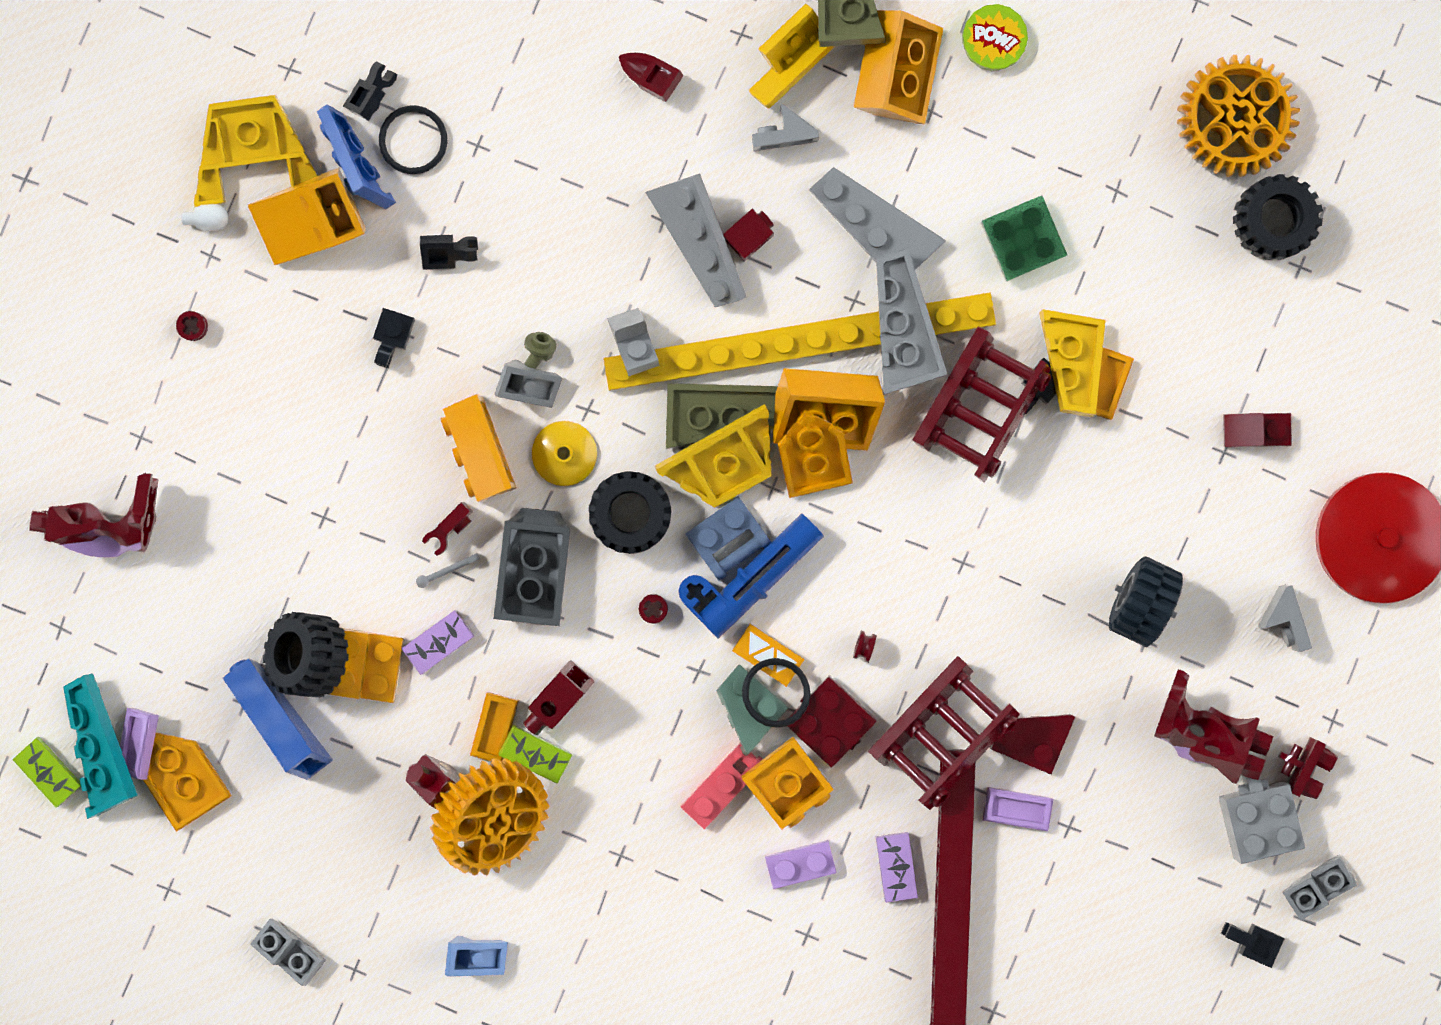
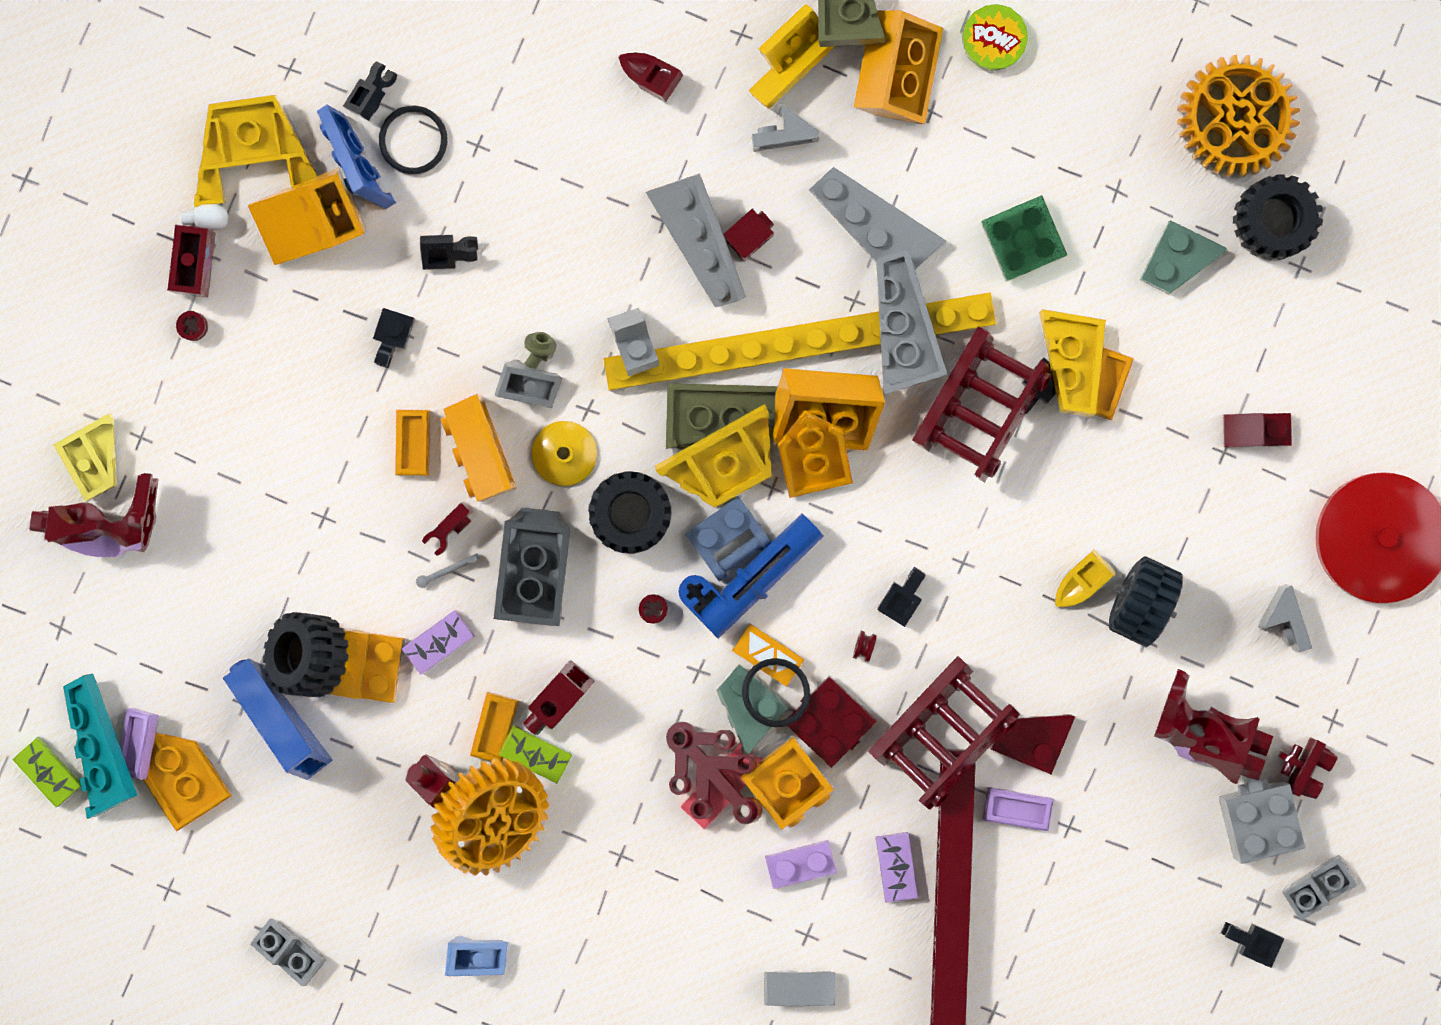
(91, 457): none -> light yellow wing
(191, 261): none -> dark red brick
(412, 442): none -> light orange tile
(708, 770): none -> dark red plant
(799, 988): none -> light grey slope
(900, 600): none -> black plate
(1083, 580): none -> yellow plate
(1179, 257): none -> sand green wing

